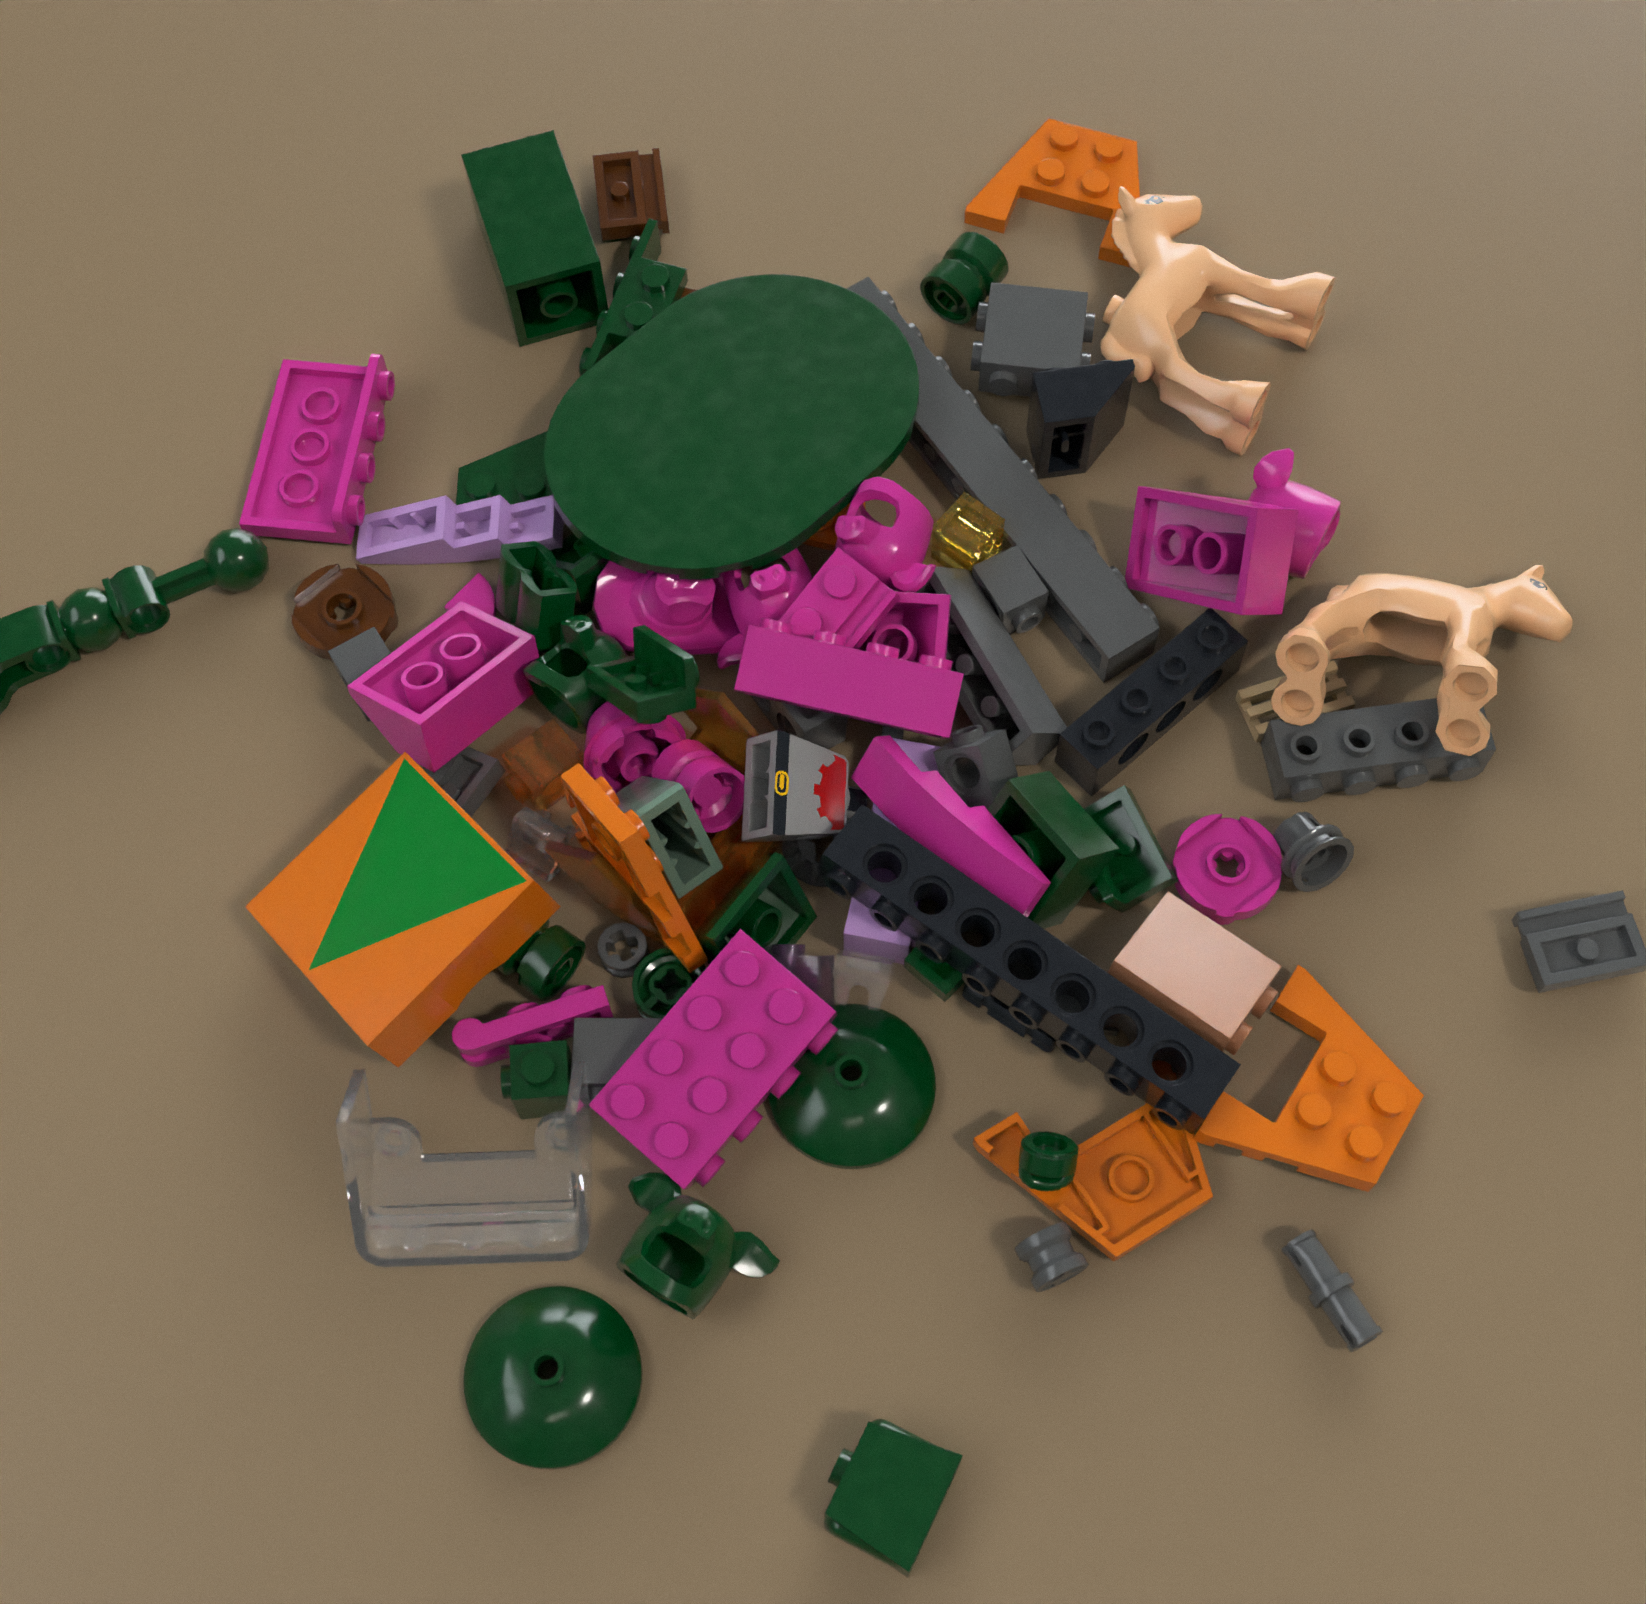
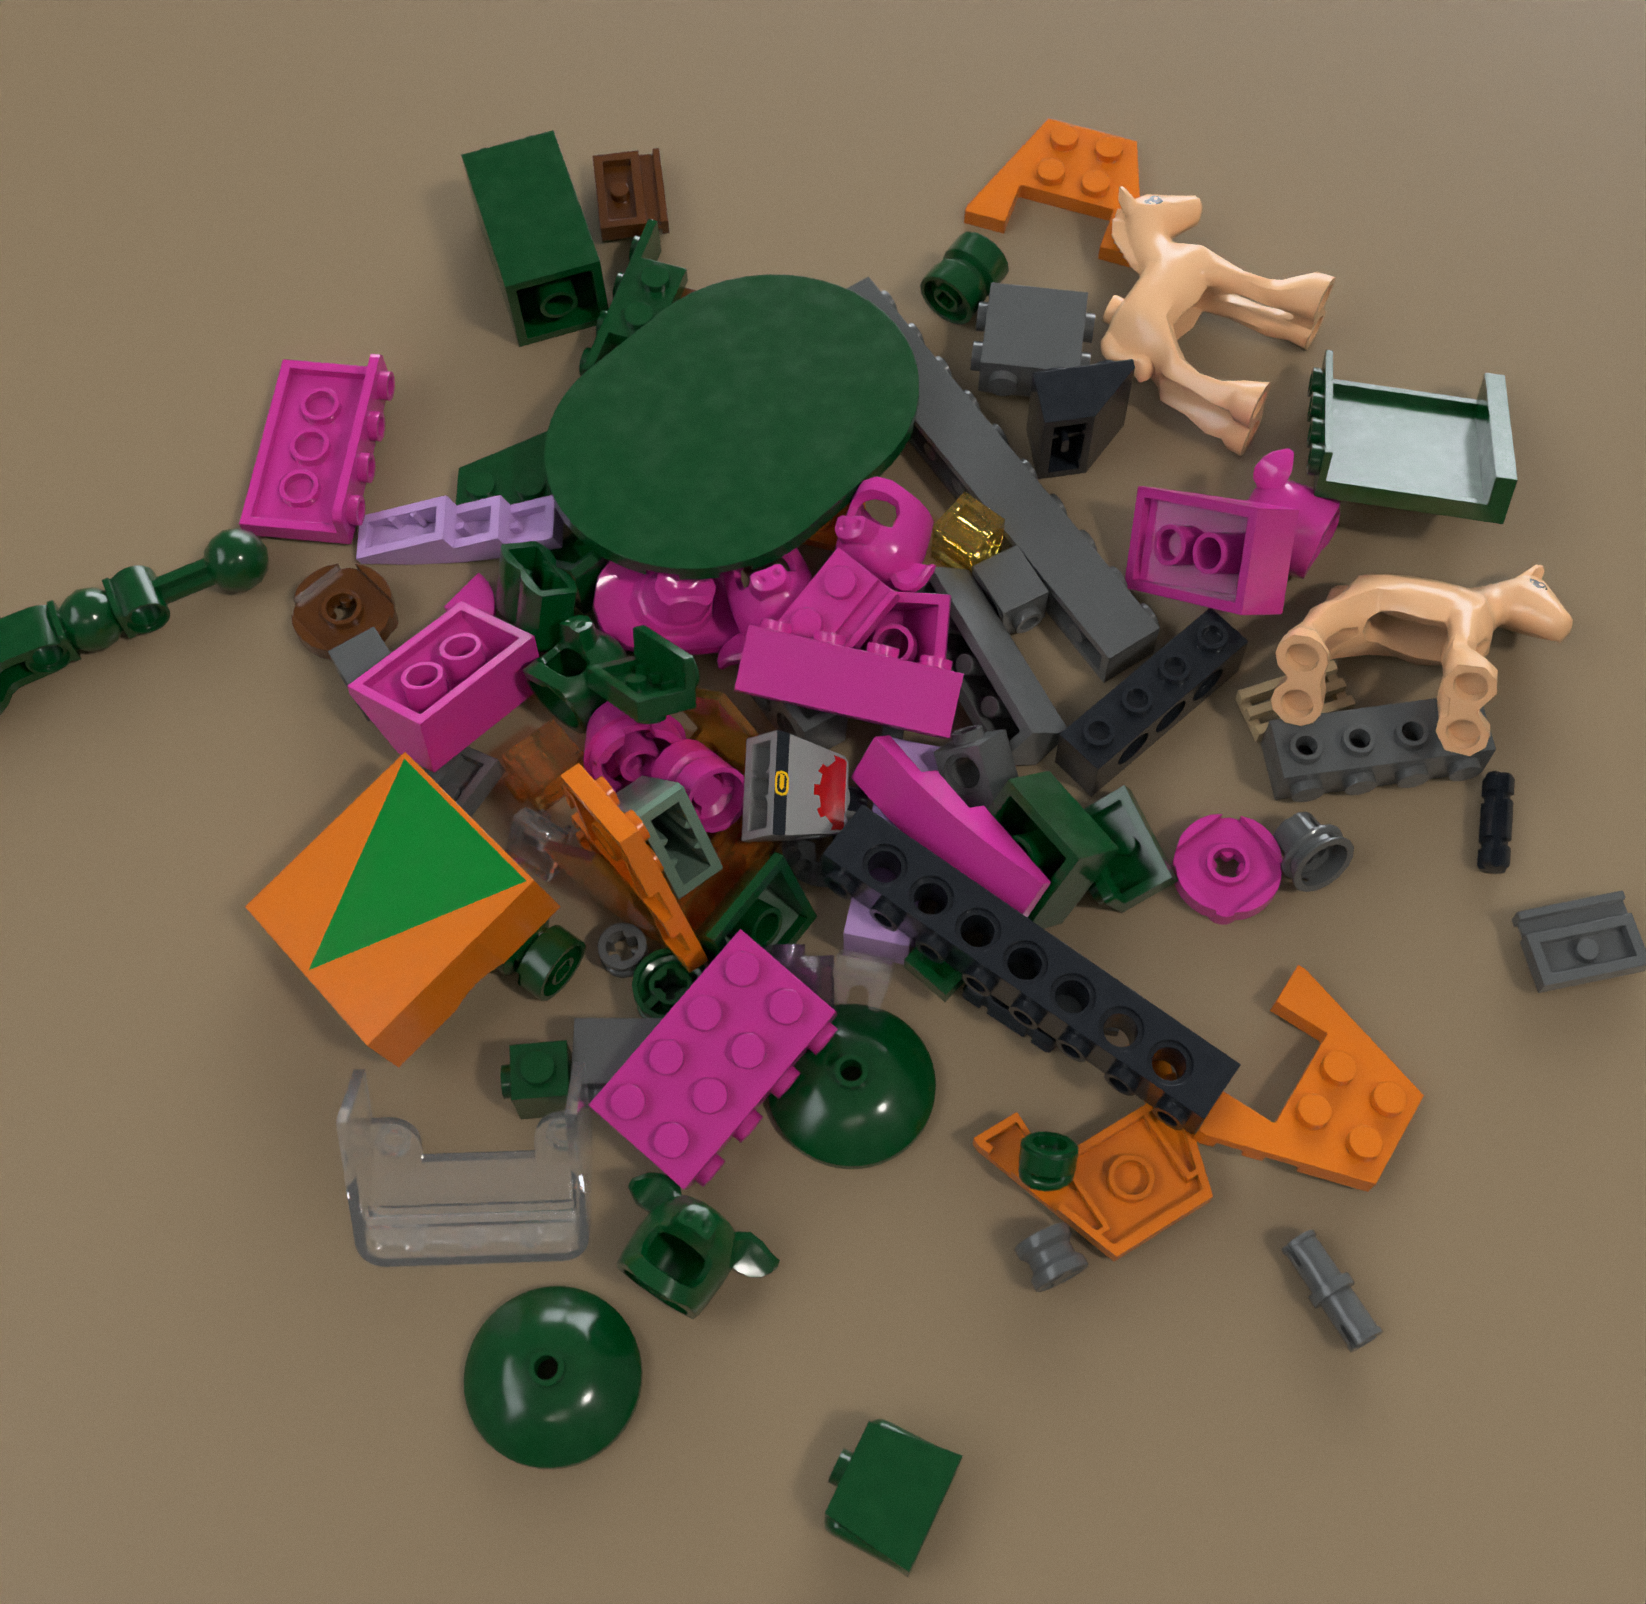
(528, 1023): dark pink plate -> none
(1197, 973): brick -> none
(1411, 447): none -> panel
(1496, 822): none -> black axle

